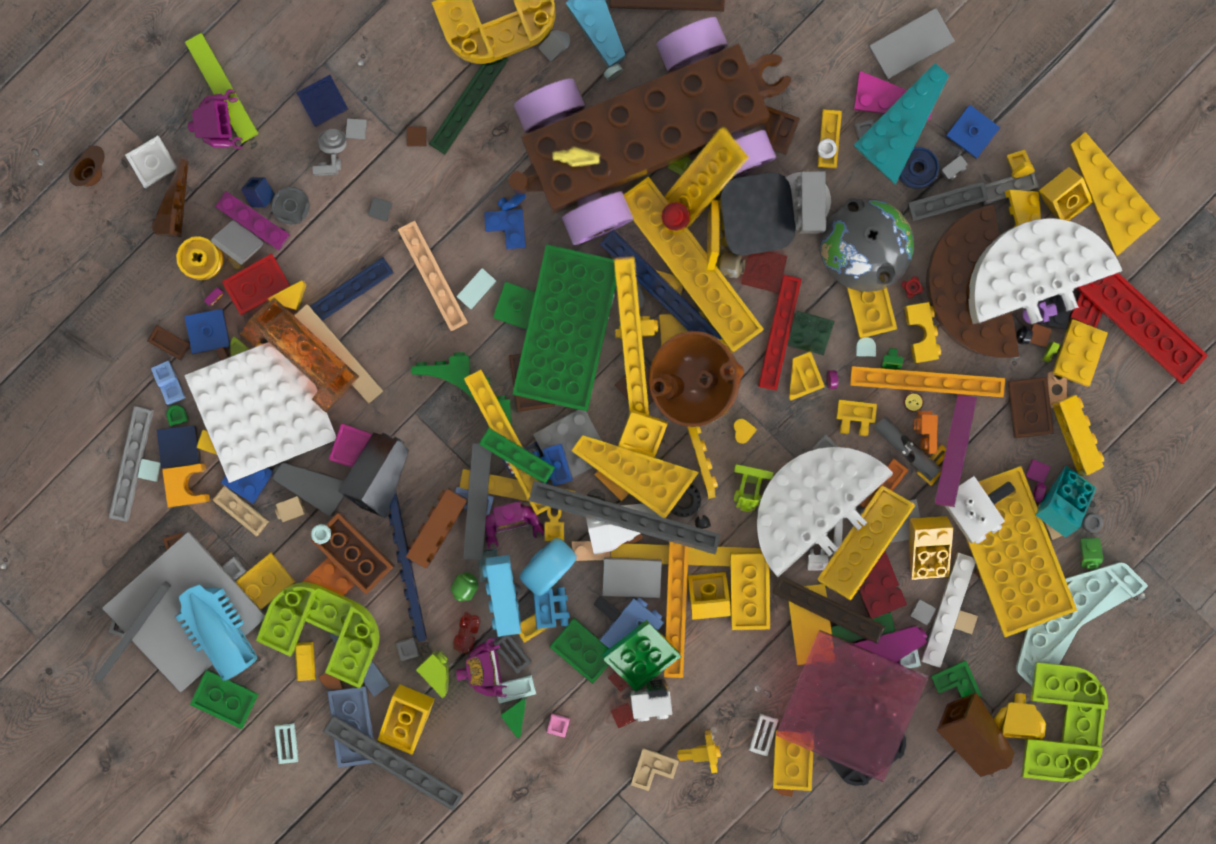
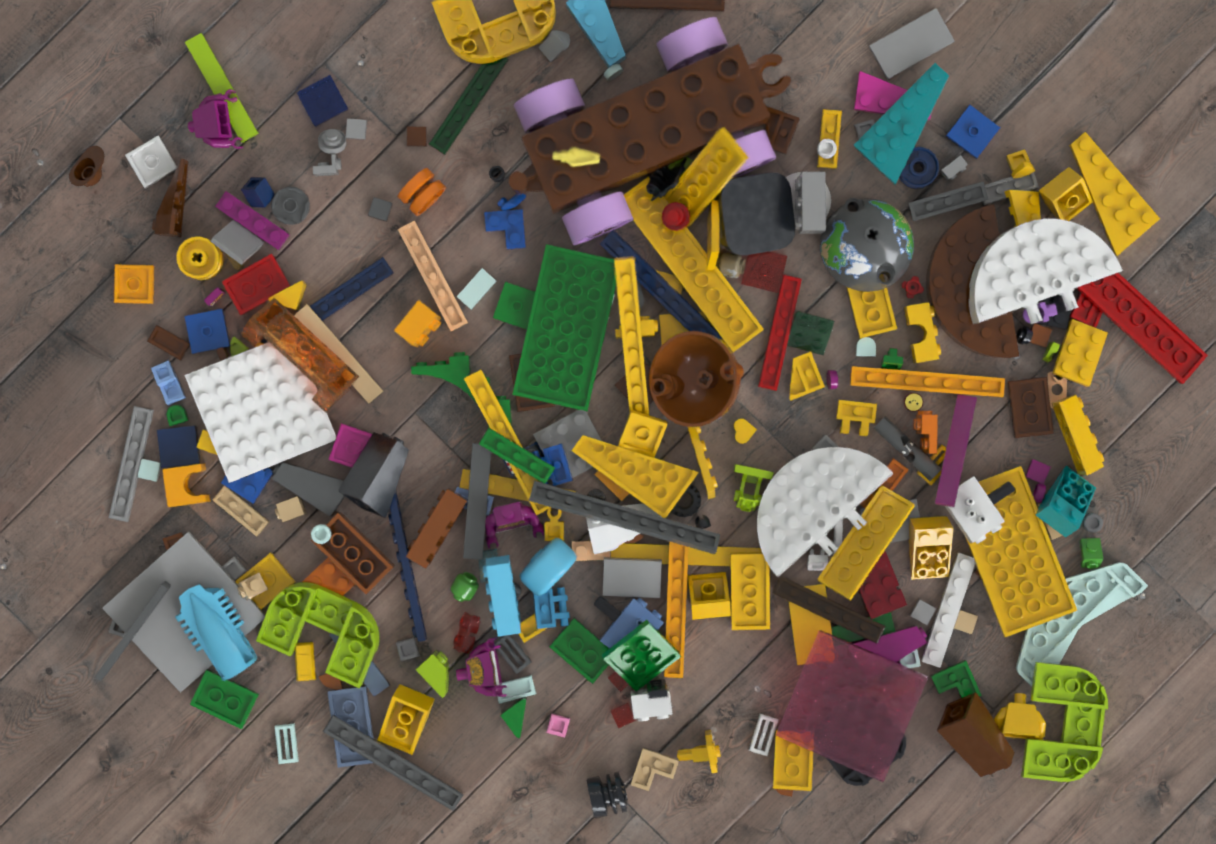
(134, 284): none -> light orange tile
(251, 586): none -> tan bracket
(418, 324): none -> light orange brick
(421, 191): none -> orange wheel
(495, 171): none -> black hinge
(607, 795): none -> black wheel
(664, 179): none -> black hinge

